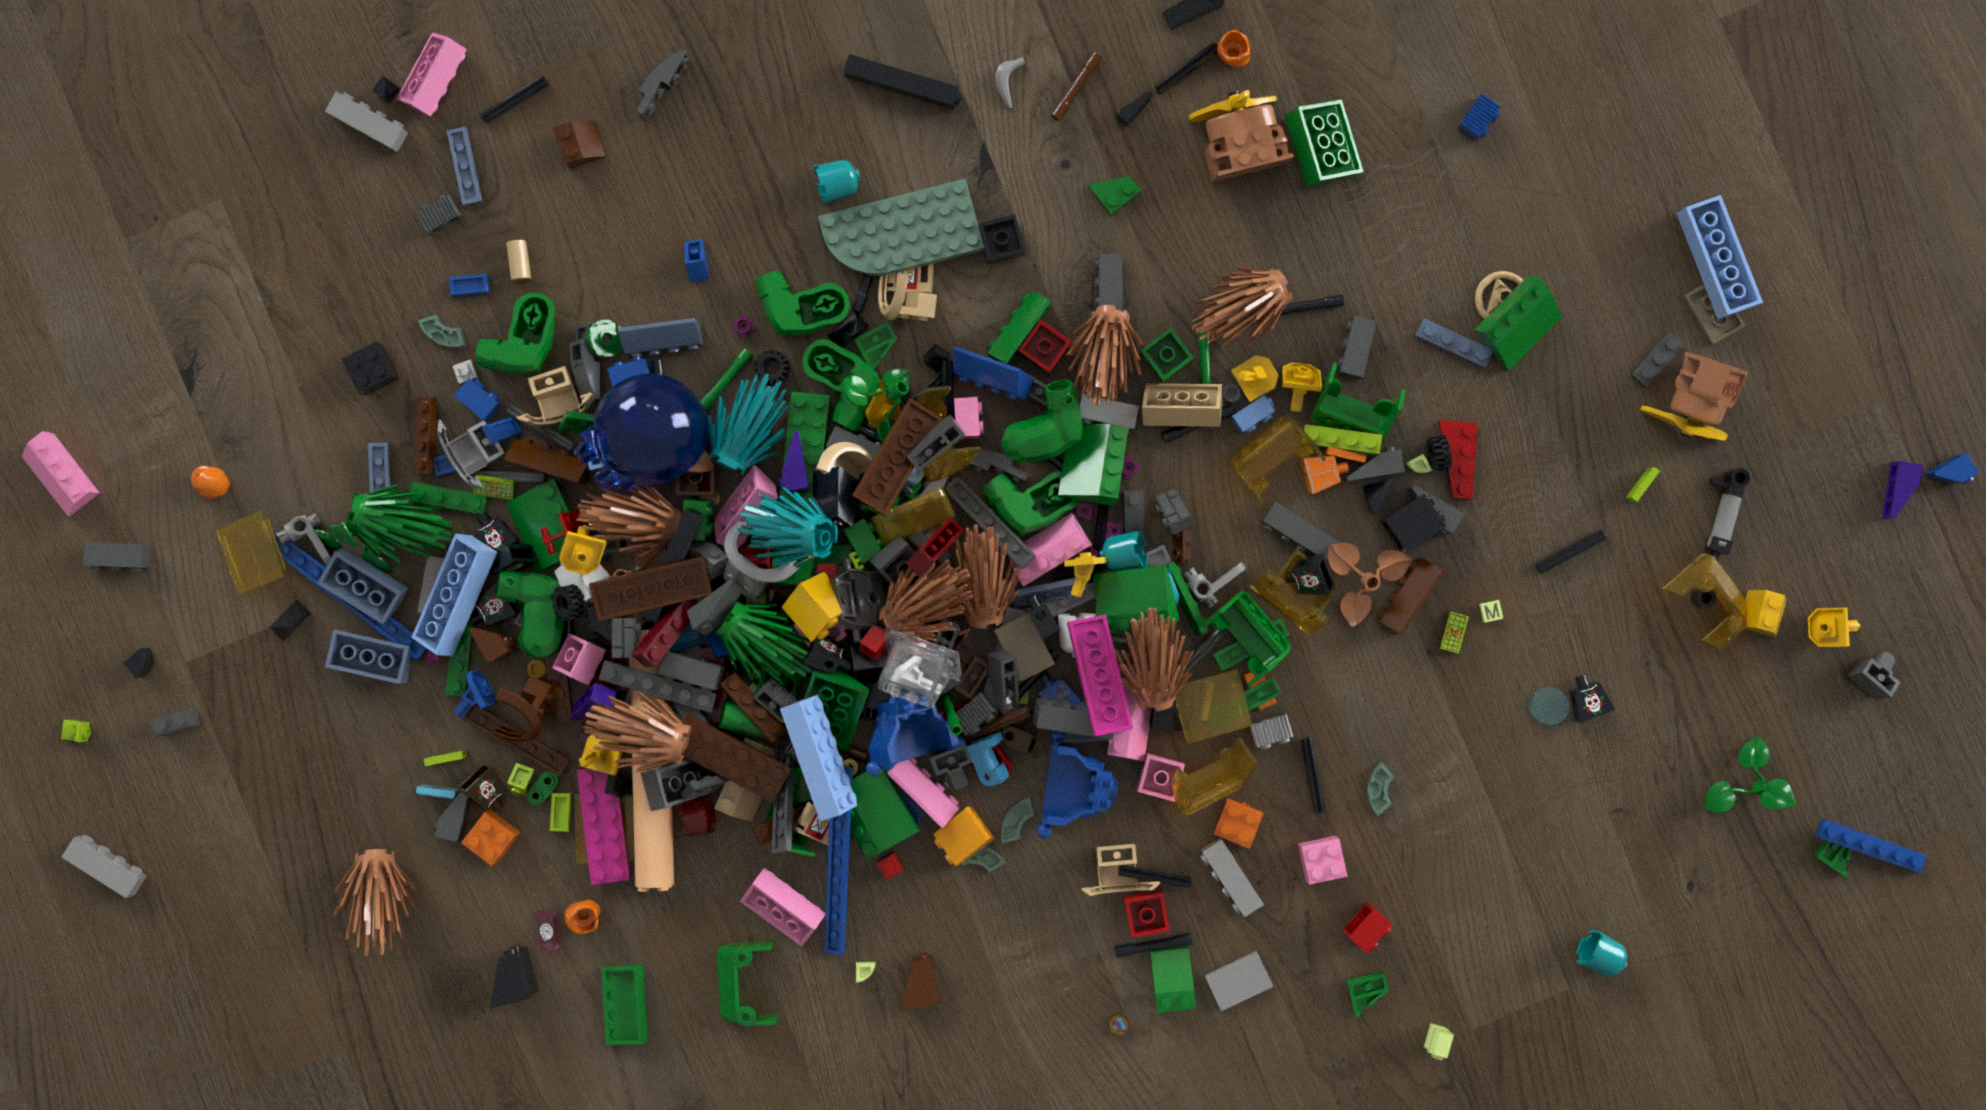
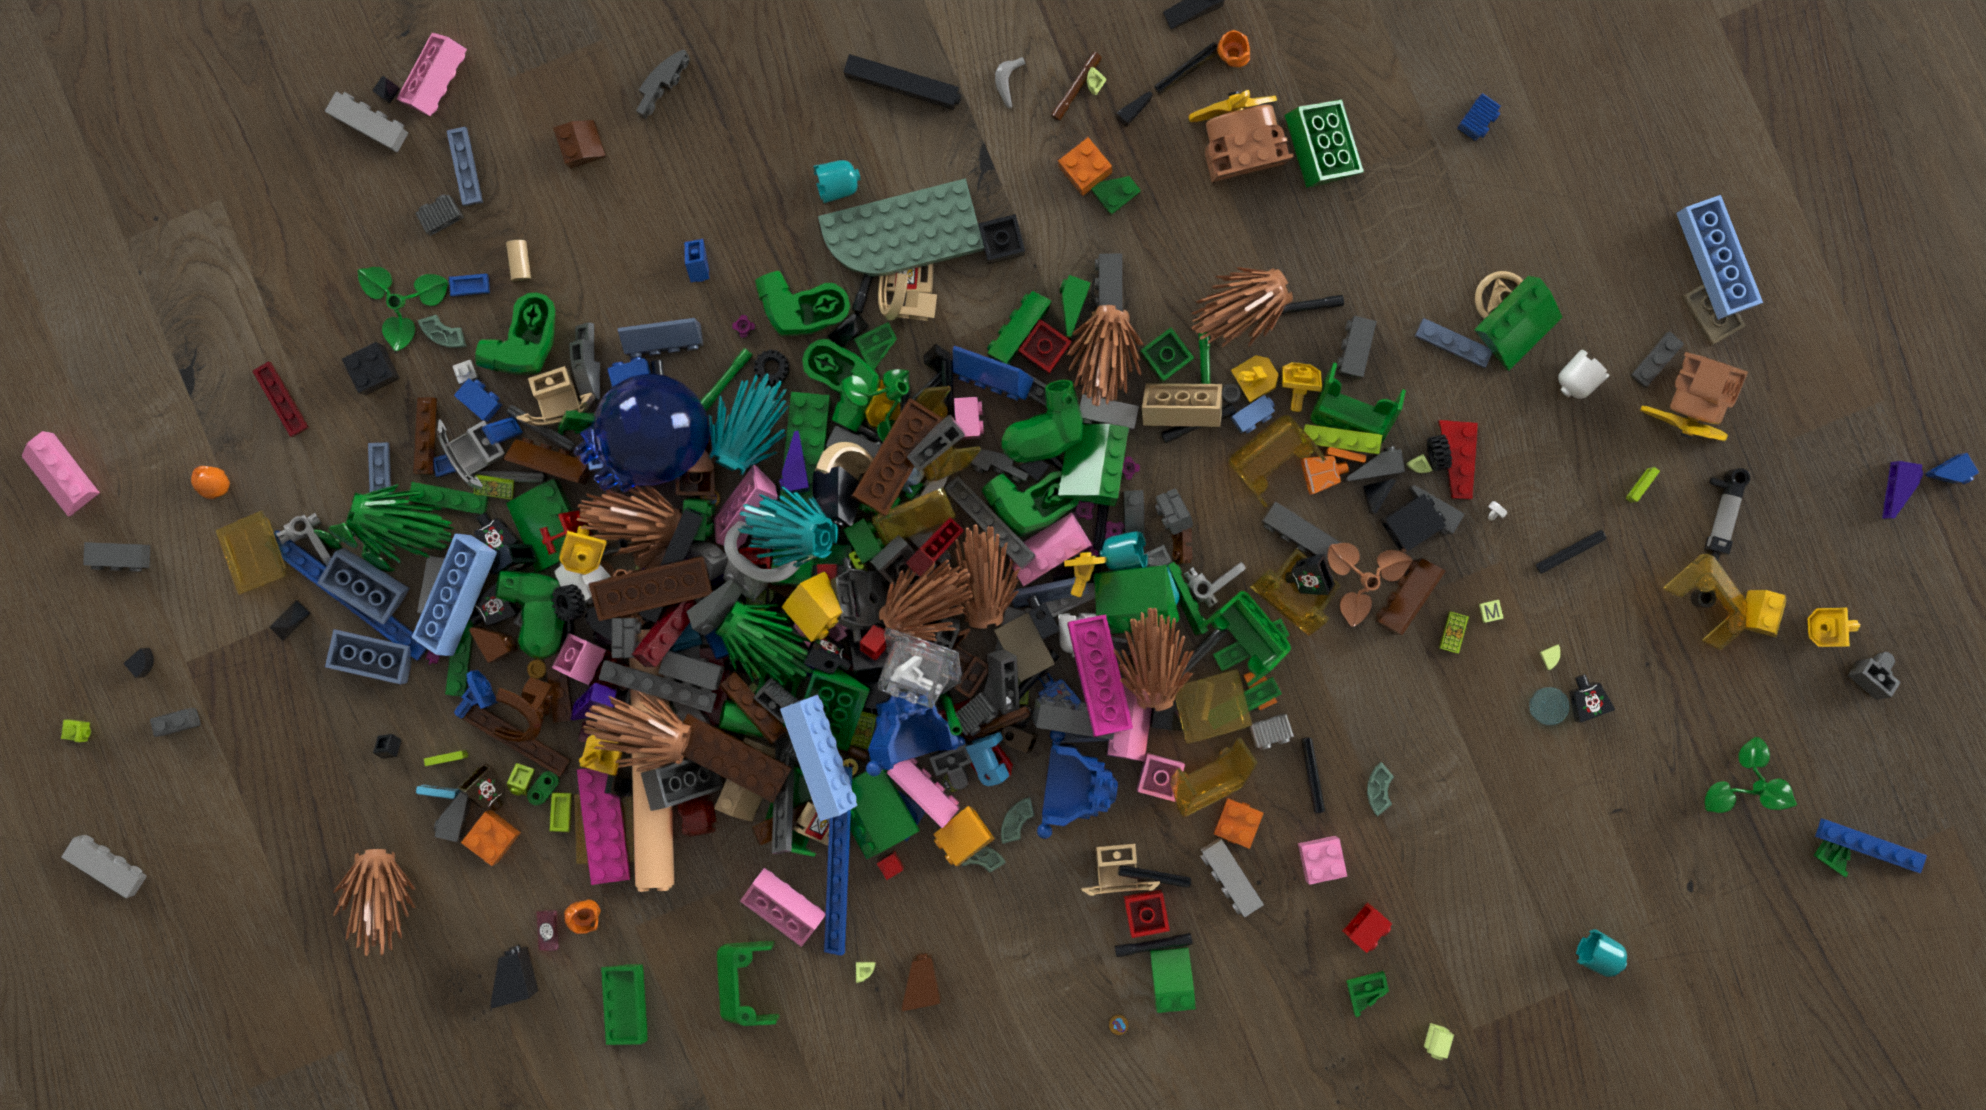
(280, 399): none -> dark red plate
(387, 746): none -> black slope
(396, 330): none -> green plant
(514, 99): black axle -> none
(595, 340): green tile -> none
(703, 786): dark grey hinge -> none
(864, 730): none -> lime tile
(1034, 469): none -> black brick
(1073, 297): none -> green slope
(1085, 166): none -> orange brick
(1095, 81): none -> yellowish green tile
(1238, 980): light grey tile -> none
(1497, 510): none -> white tile
(1551, 656): none -> yellowish green tile
(1581, 376): none -> white cylinder

